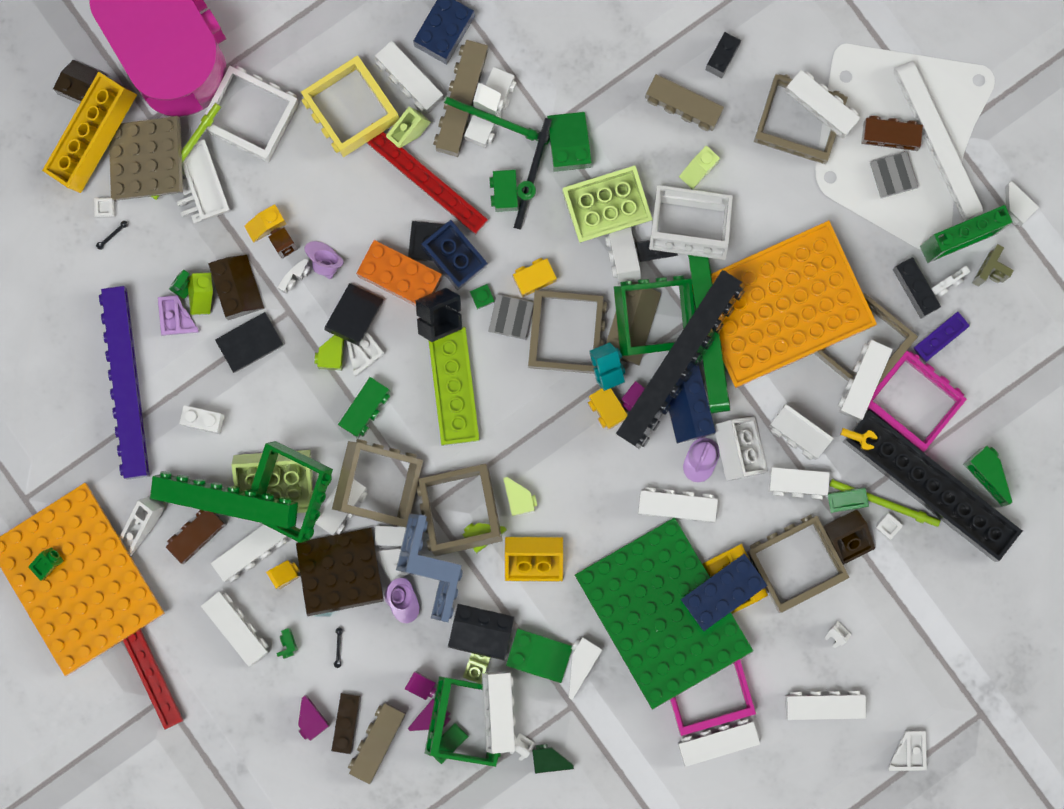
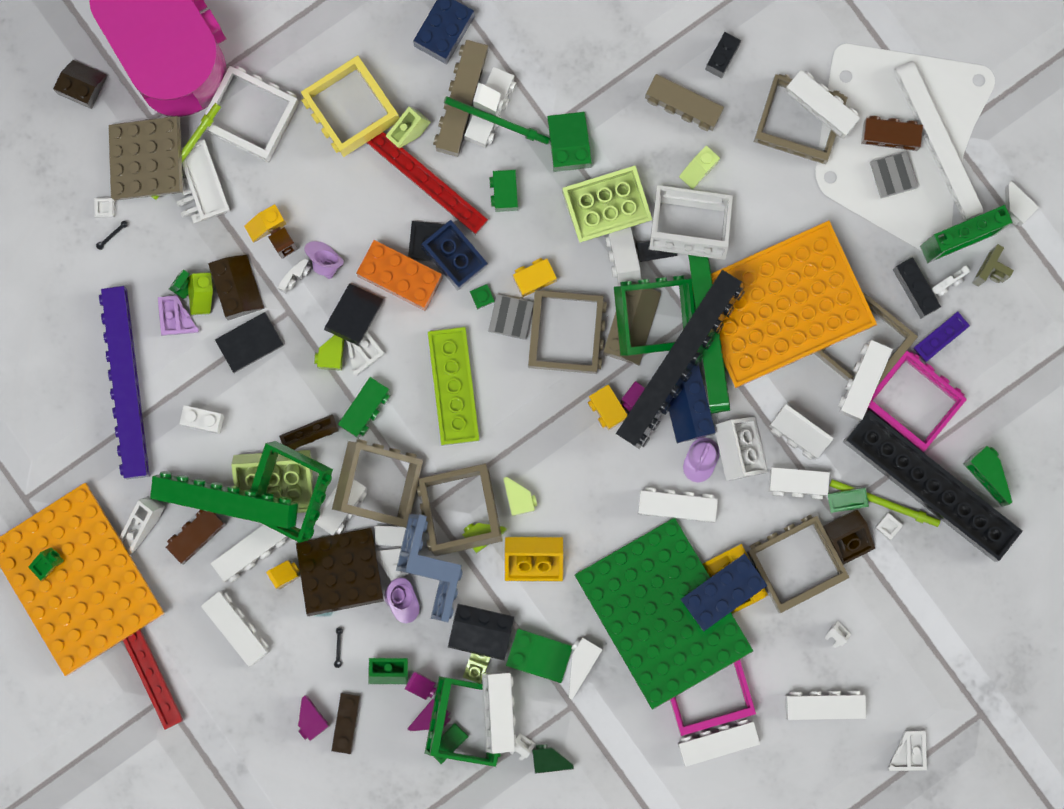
(89, 132): yellow slope -> none
(287, 640): green bracket -> none
(309, 432): none -> dark brown plate
(377, 742): dark tan brick -> none
(388, 671): none -> green brick
(409, 77): white brick -> none
(435, 317): black piece -> none
(532, 190): green plate -> none
(542, 138): black bar -> none
(609, 369): teal piece -> none
(860, 437): yellow bar -> none

